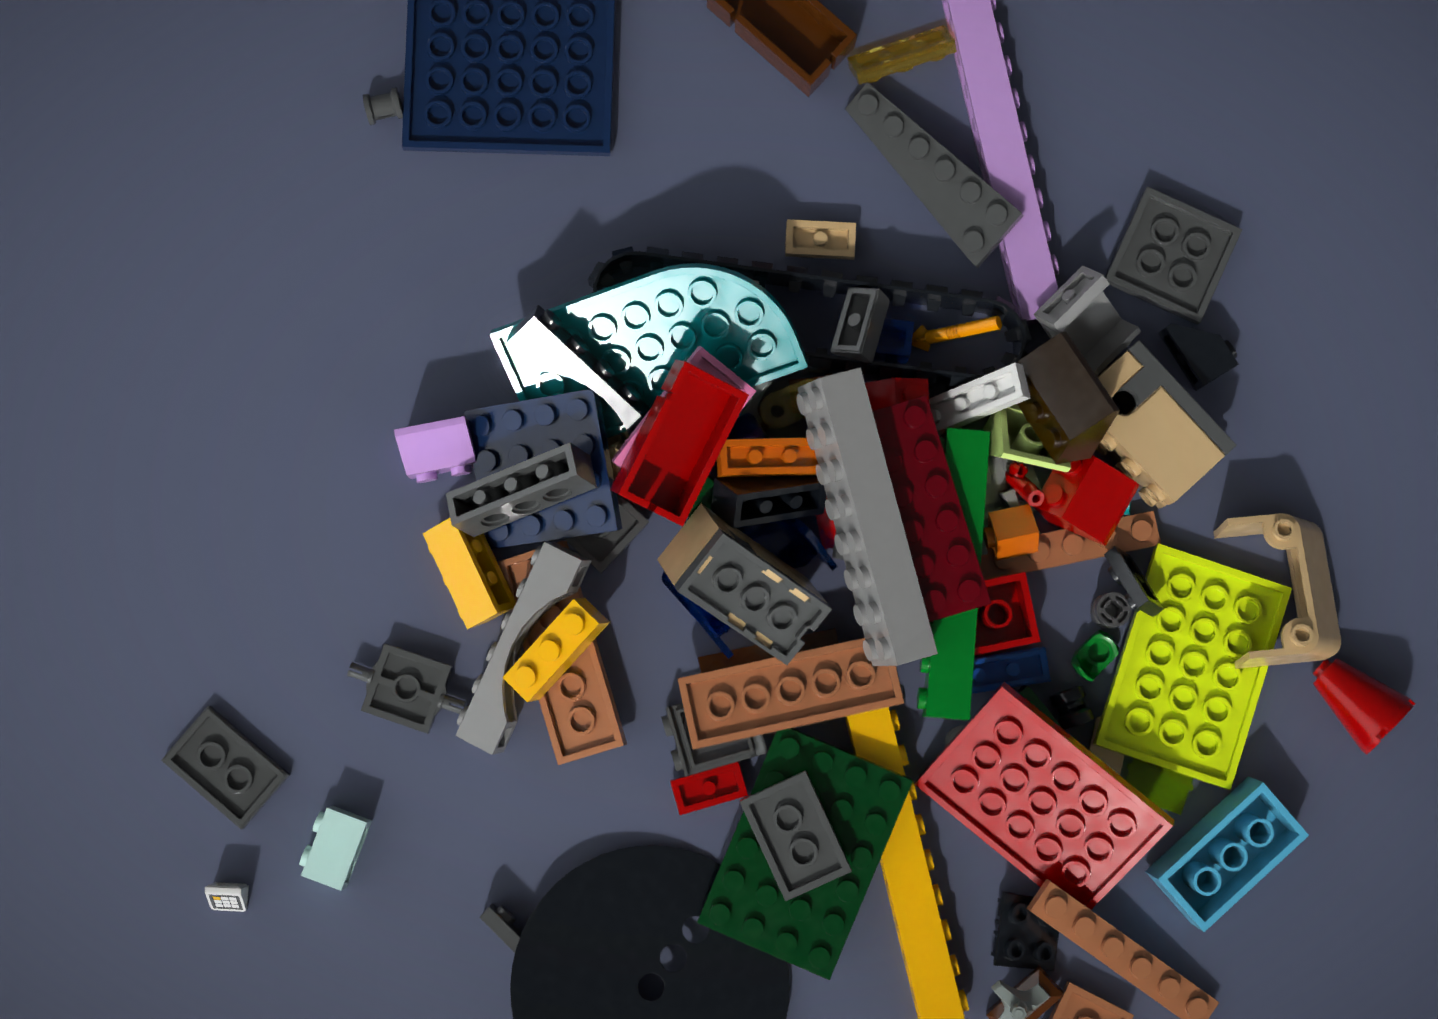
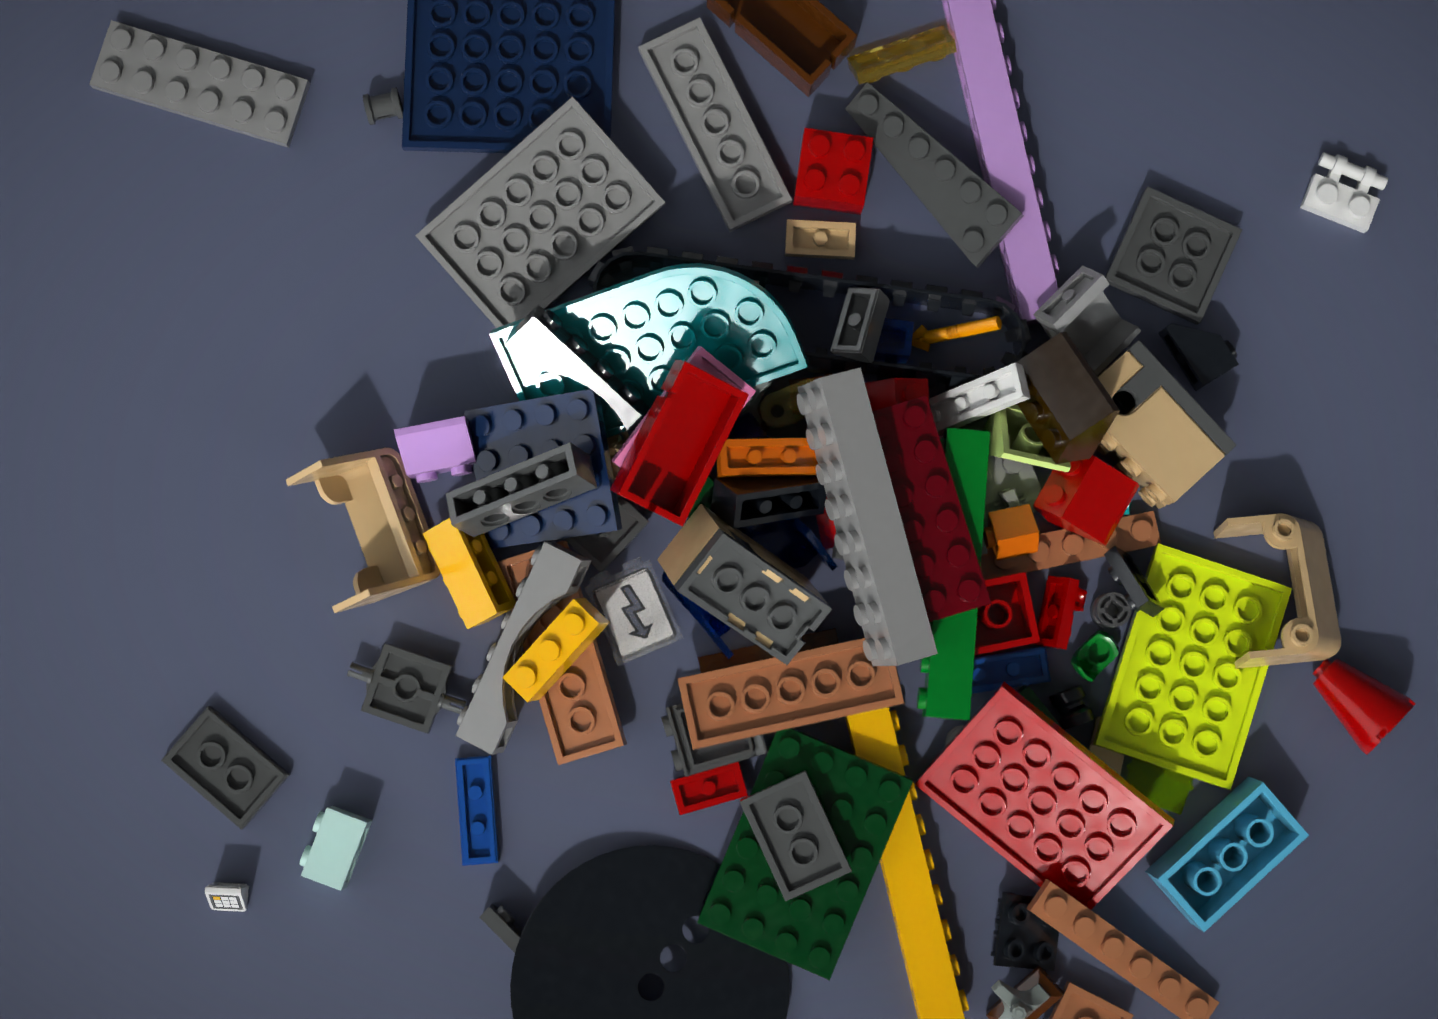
(200, 83): none -> light grey plate
(384, 519): none -> tan windscreen
(477, 810): none -> blue tile
(541, 217): none -> light grey plate
(636, 611): none -> clear panel
(714, 124): none -> light grey plate
(833, 171): none -> red brick
(1023, 486): red arm -> none
(1056, 615): none -> red hinge
(1340, 202): none -> white plate

